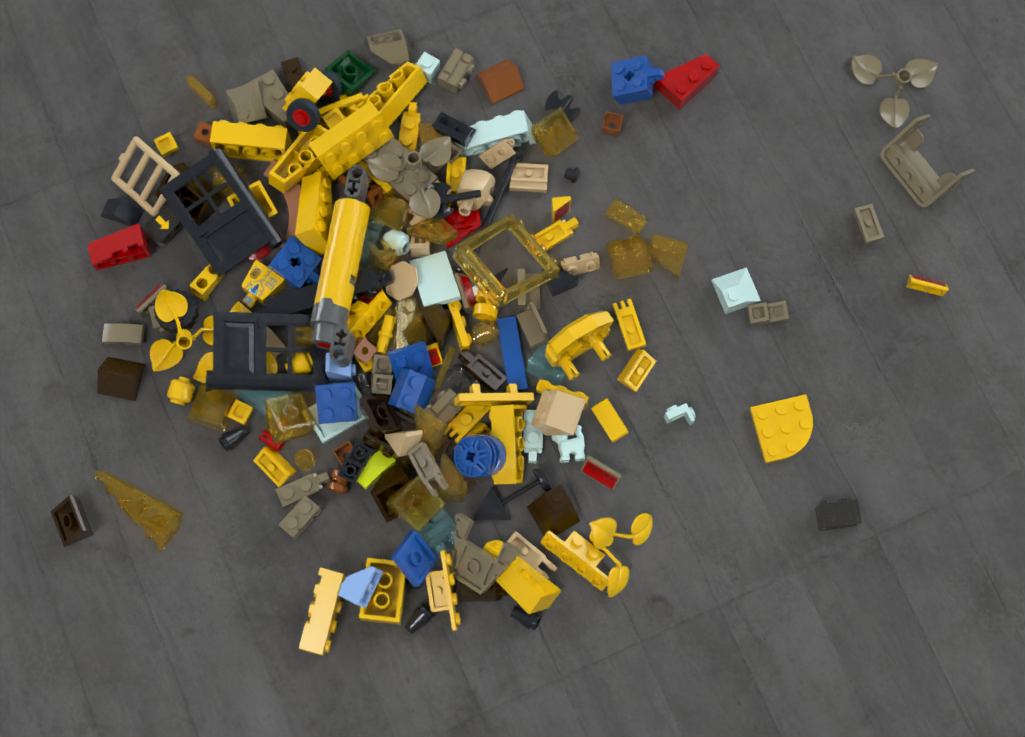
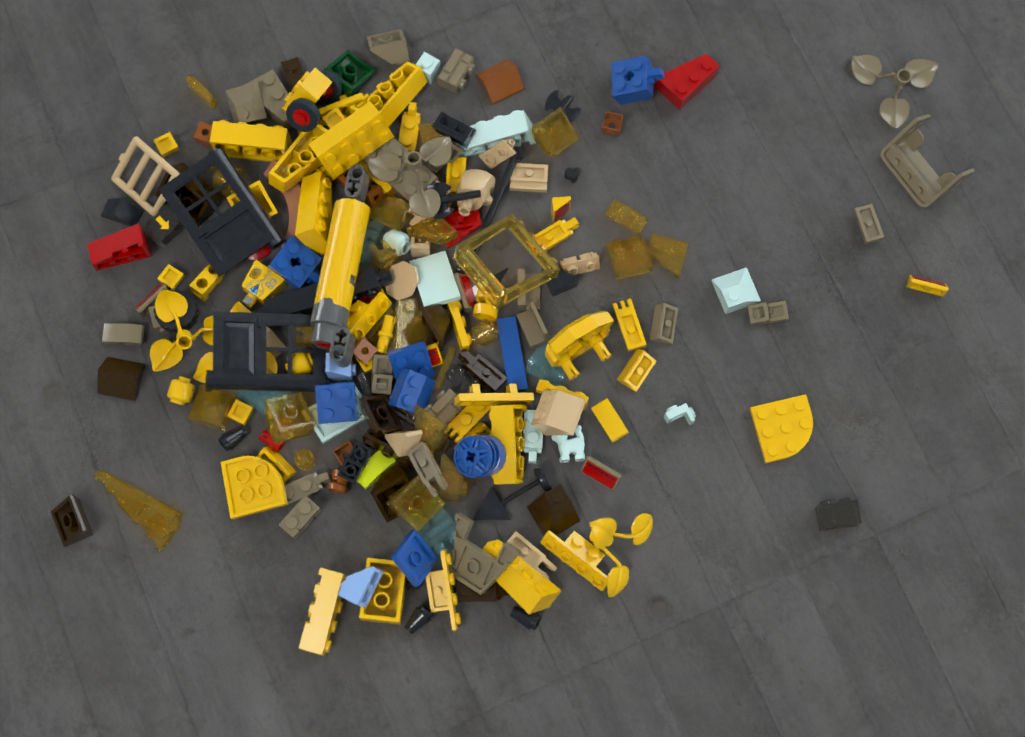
(171, 277): none -> yellow plate
(252, 486): none -> yellow plate
(664, 323): none -> dark tan slope

